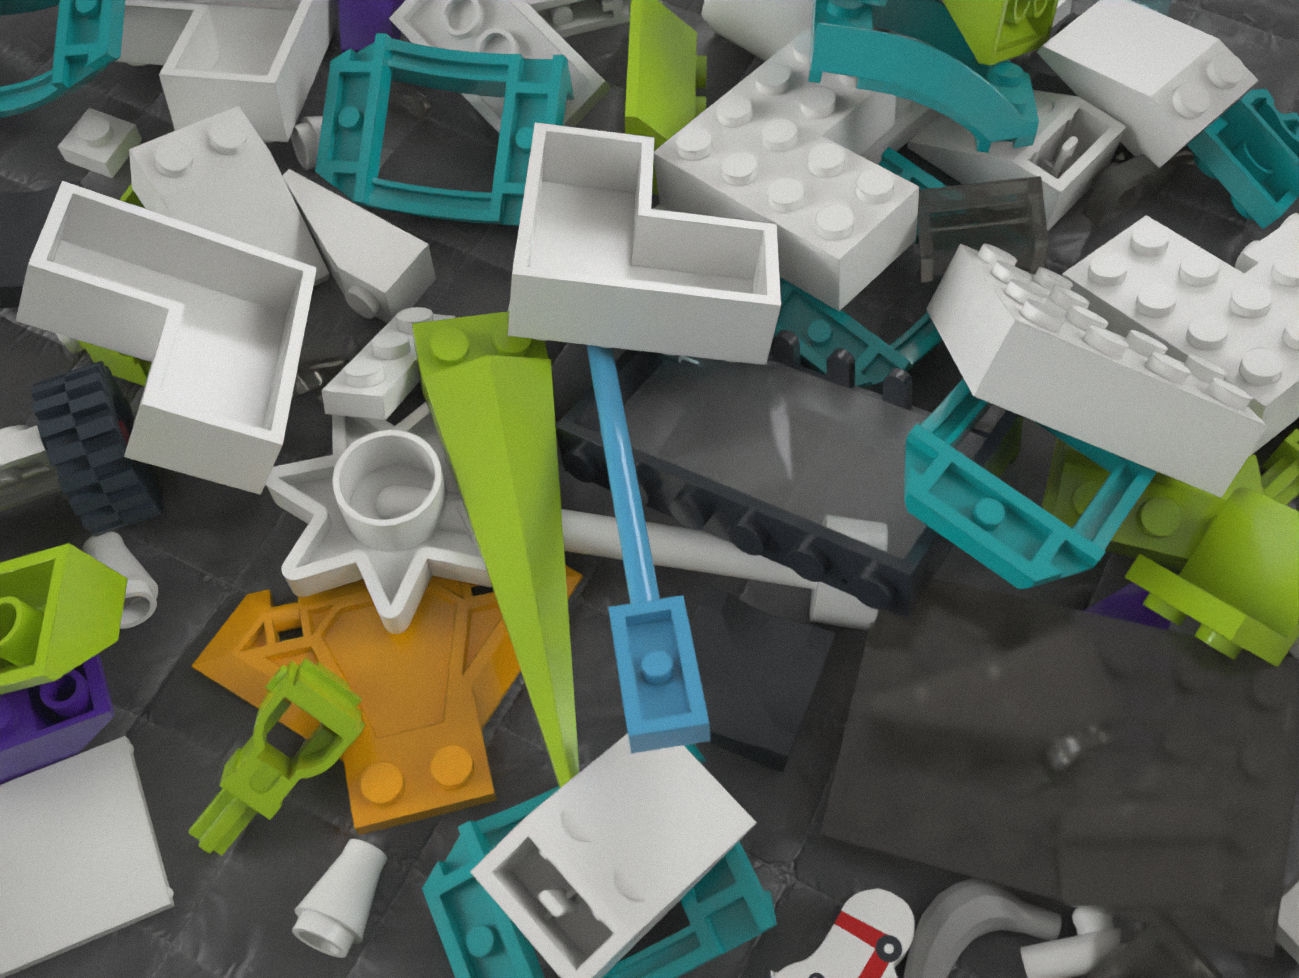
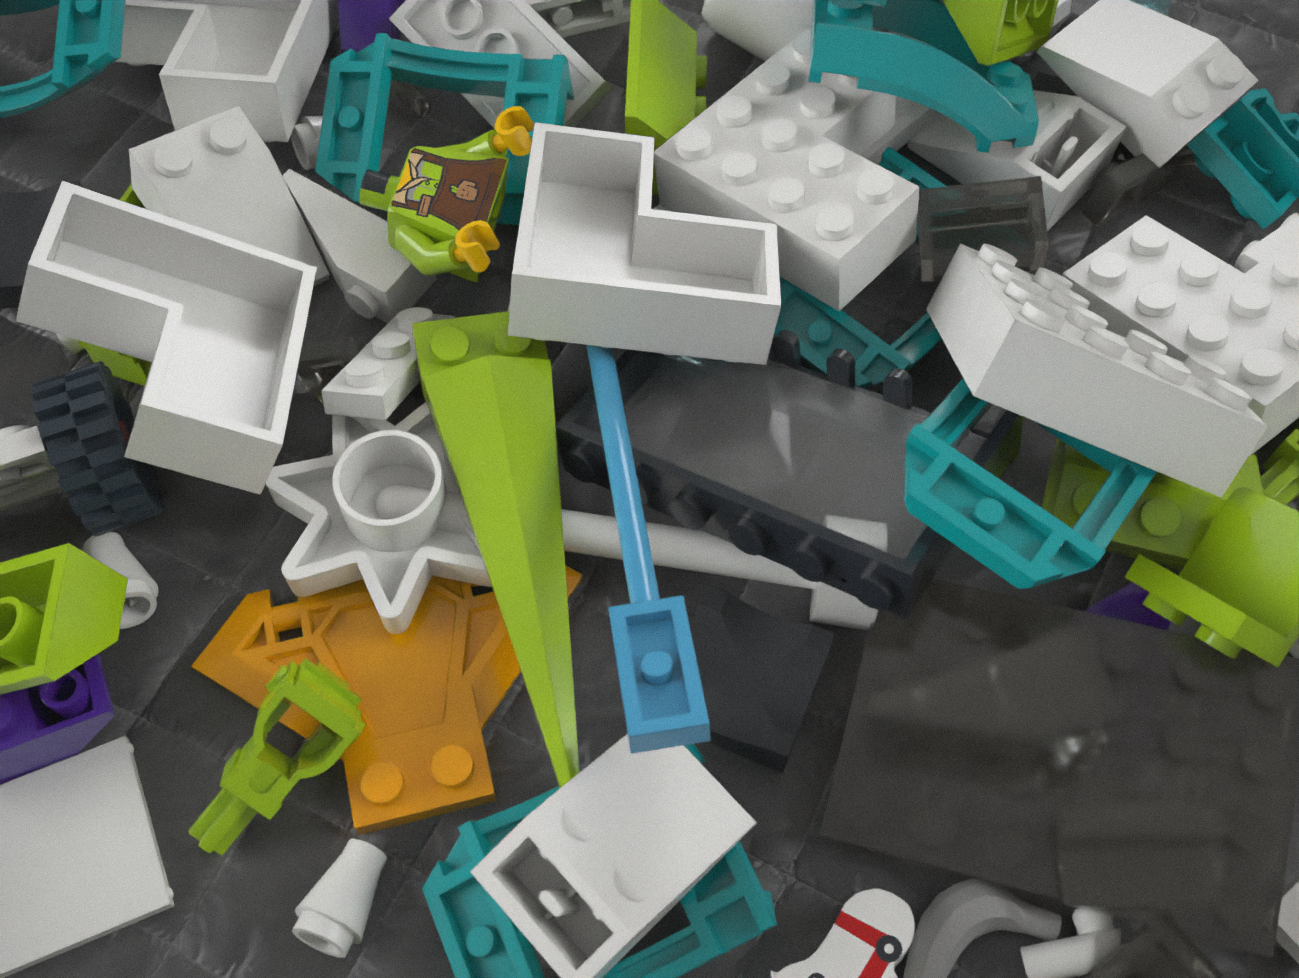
(100, 142): white plate -> none
(450, 198): none -> torso

